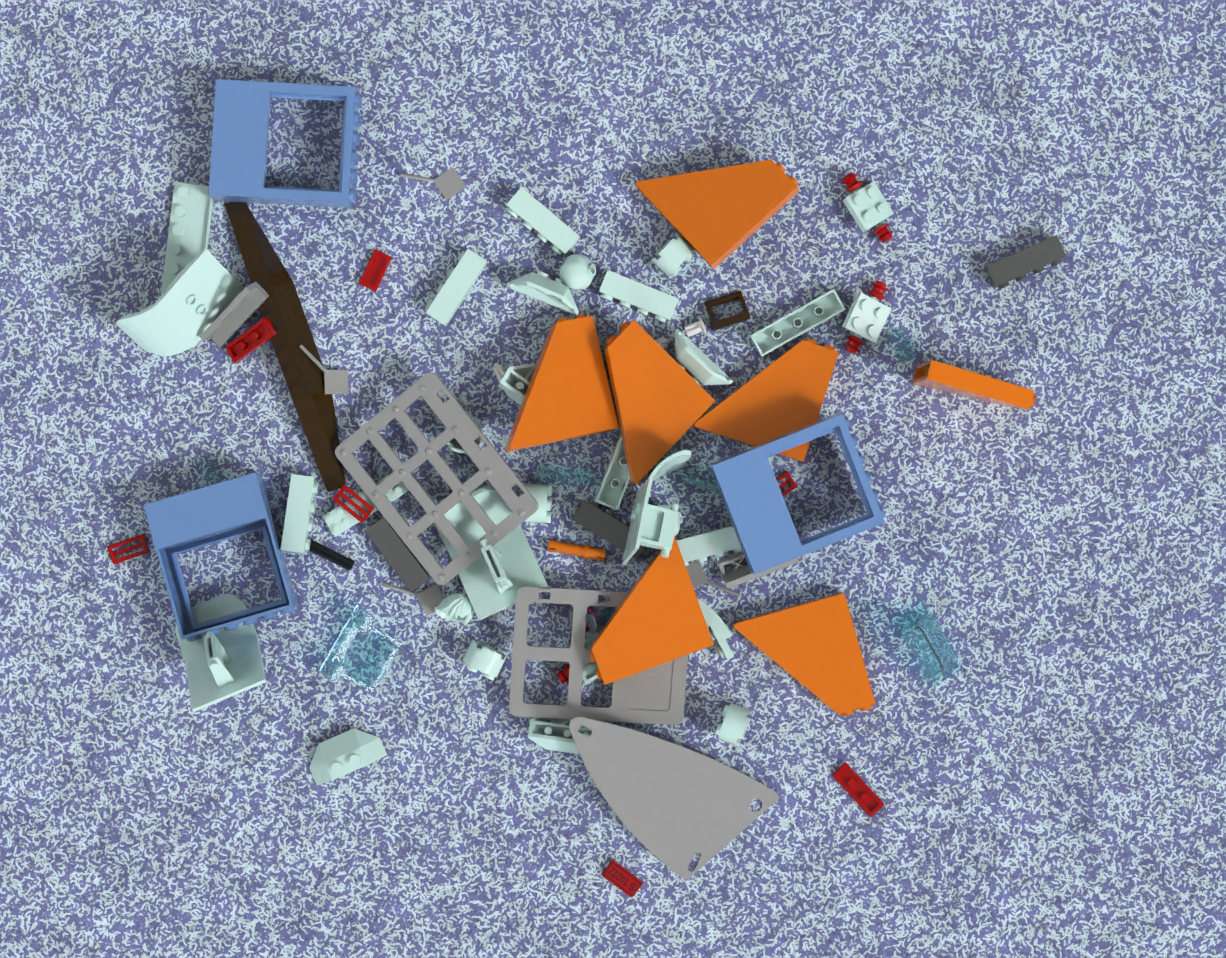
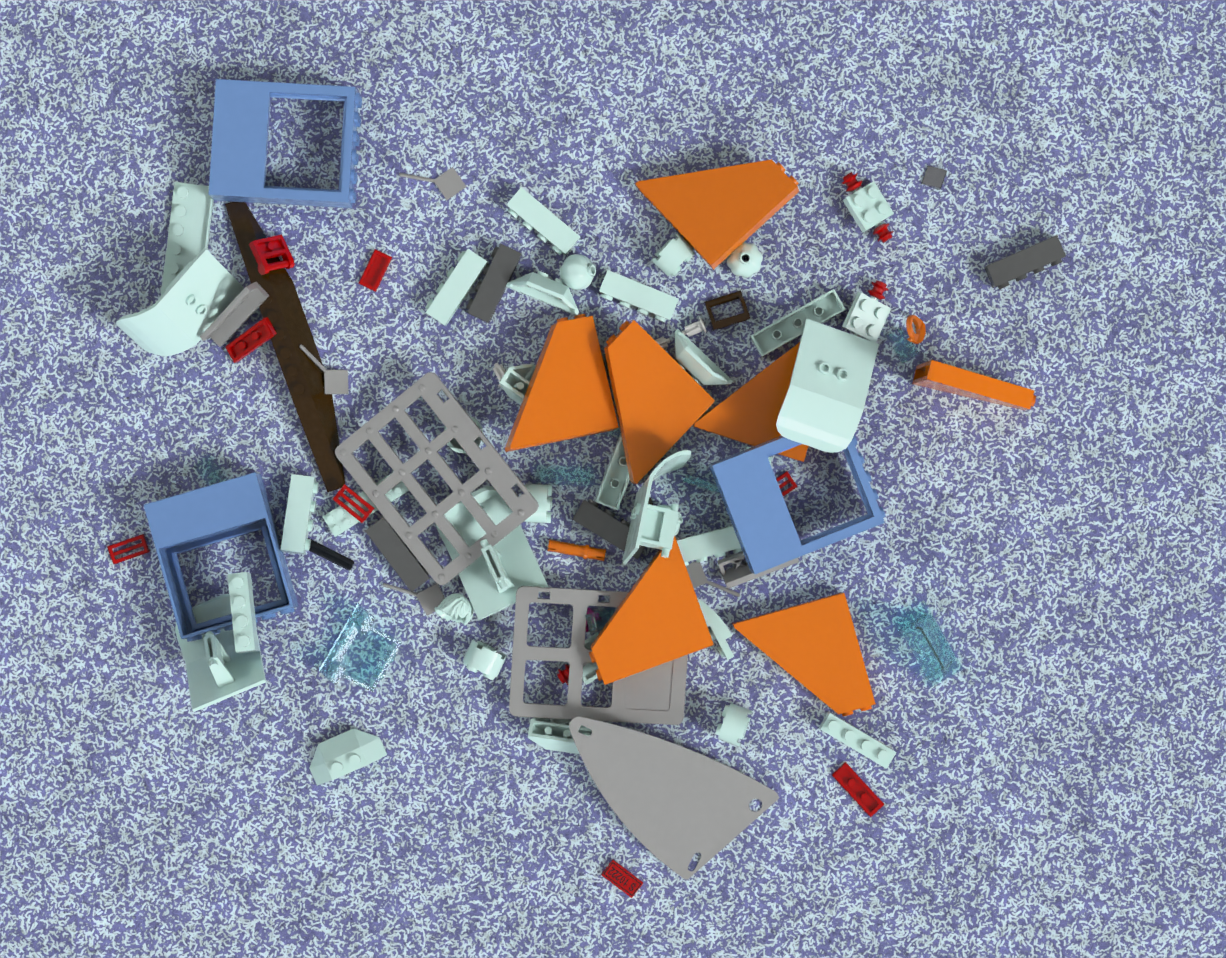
(243, 612): none -> light aqua brick
(270, 248): none -> red plate
(494, 283): none -> dark grey brick
(741, 268): none -> light aqua plant
(827, 388): none -> light aqua door
(857, 740): none -> light aqua brick
(919, 327): none -> orange piece
(934, 177): none -> slope

